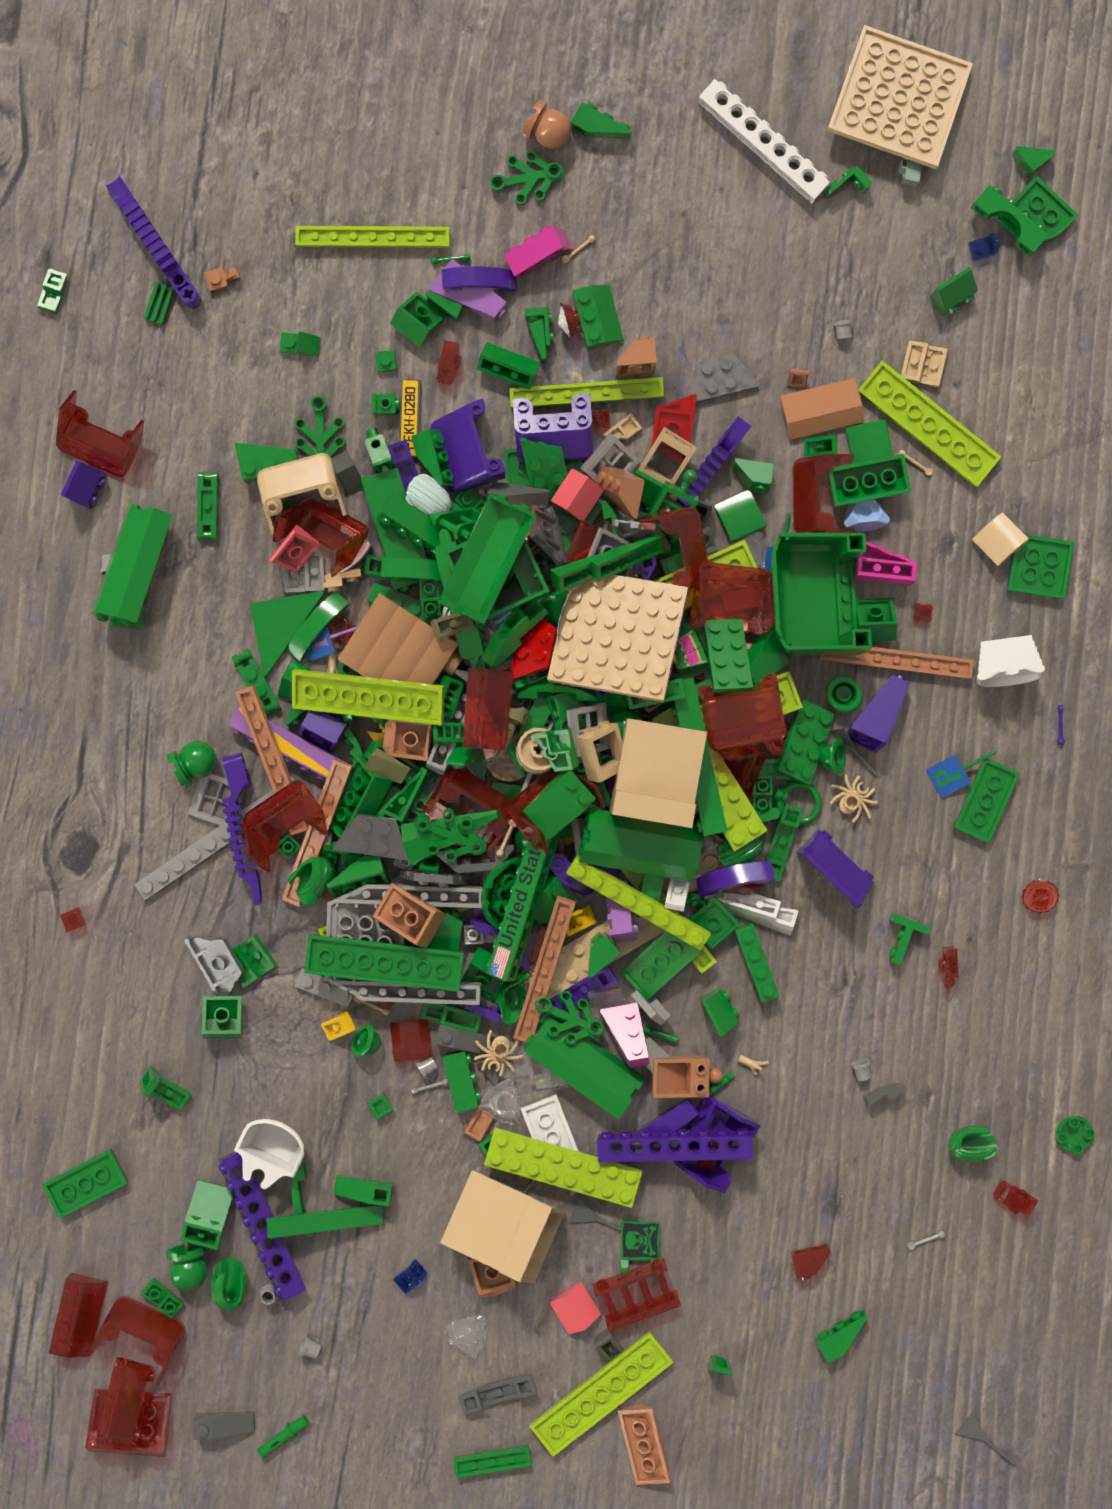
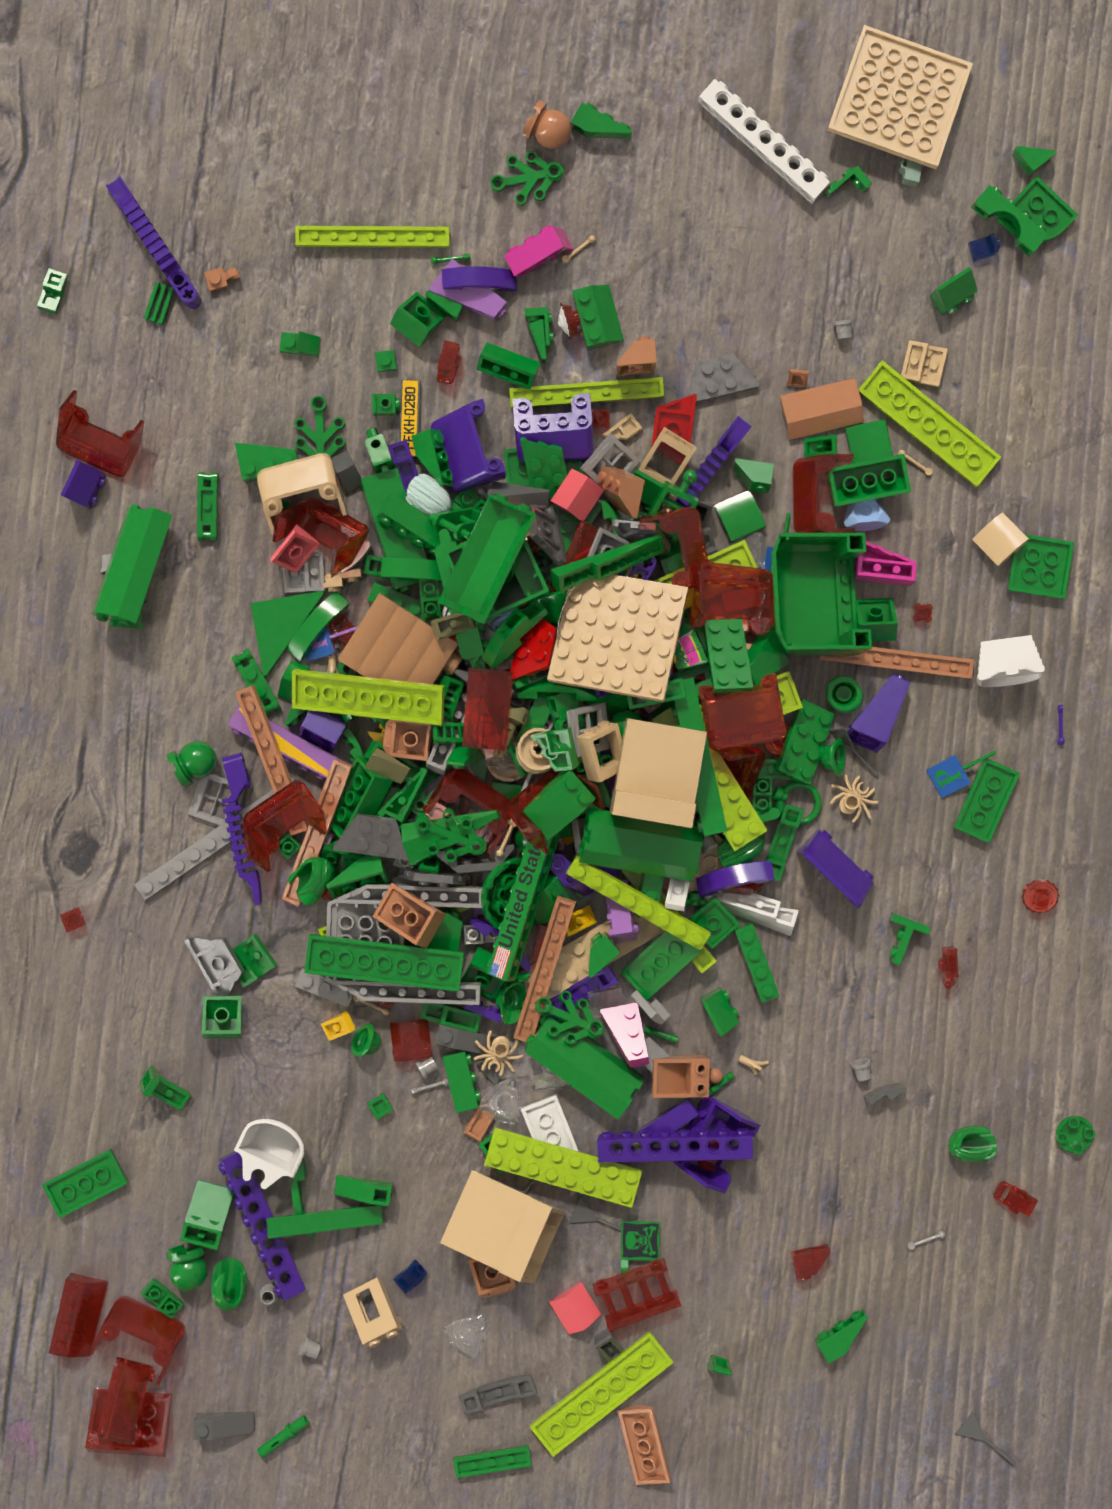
(380, 1328): none -> tan brick

